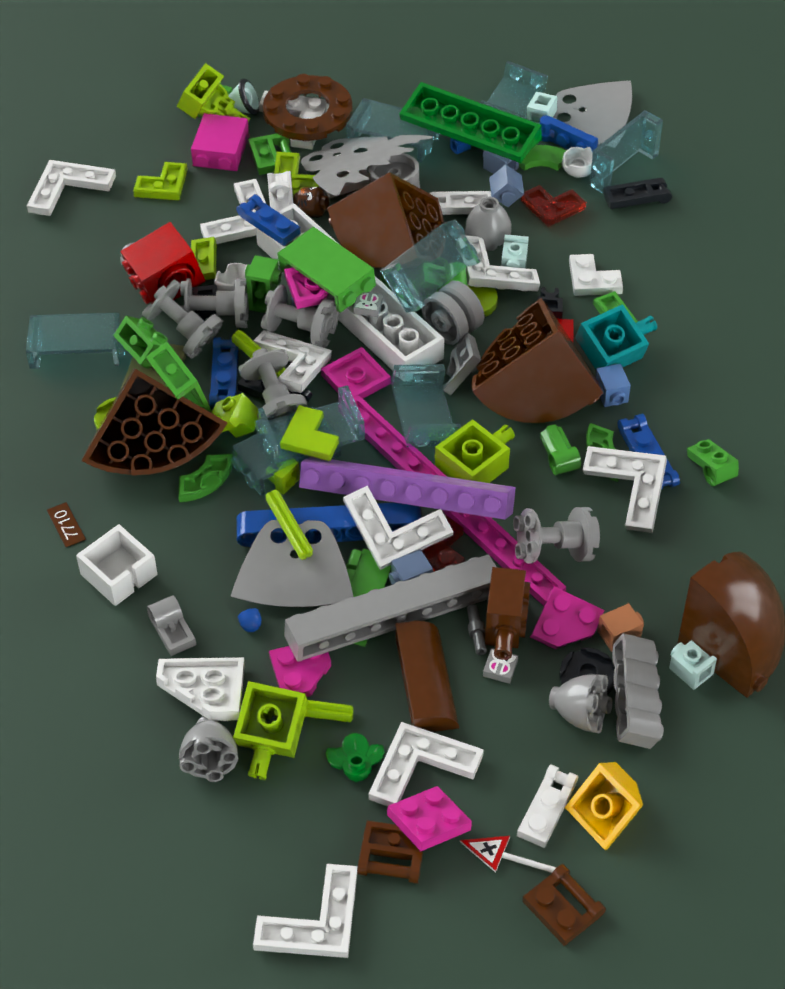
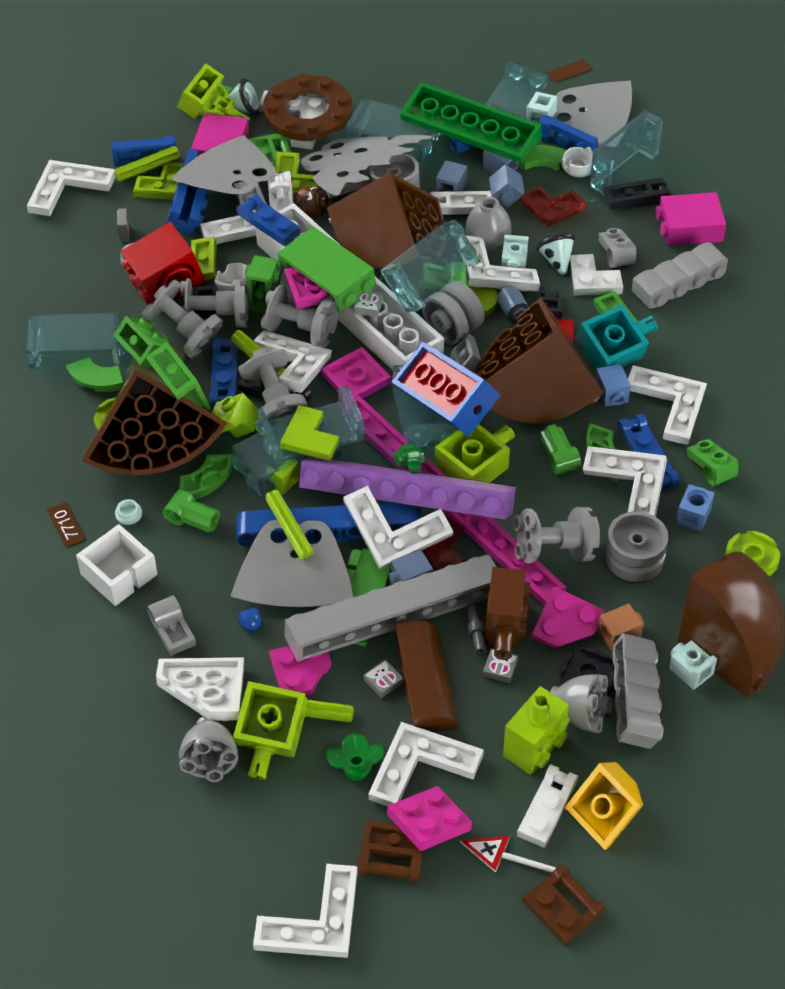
(90, 375): none -> bright green tile
(123, 225): none -> light grey tile
(128, 512): none -> light aqua plate
(130, 151): none -> blue plate
(147, 163): none -> lime axle
(184, 509): none -> bright green piece
(188, 203): none -> blue brick
(216, 166): none -> light grey piece
(383, 679): none -> tile
(409, 456): none -> green plate
(446, 388): none -> brick
(451, 177): none -> sand blue brick
(512, 302): none -> sand blue brick
(536, 731): none -> lime brick
(557, 250): none -> light aqua hat
(569, 70): none -> reddish brown sticker
(618, 247): none -> light grey plate
(636, 546): none -> light grey wheel
(676, 276): none -> light grey brick
(684, 392): none -> white plate
(691, 219): none -> dark pink brick
(695, 508): none -> medium blue brick
(758, 547): none -> lime tile

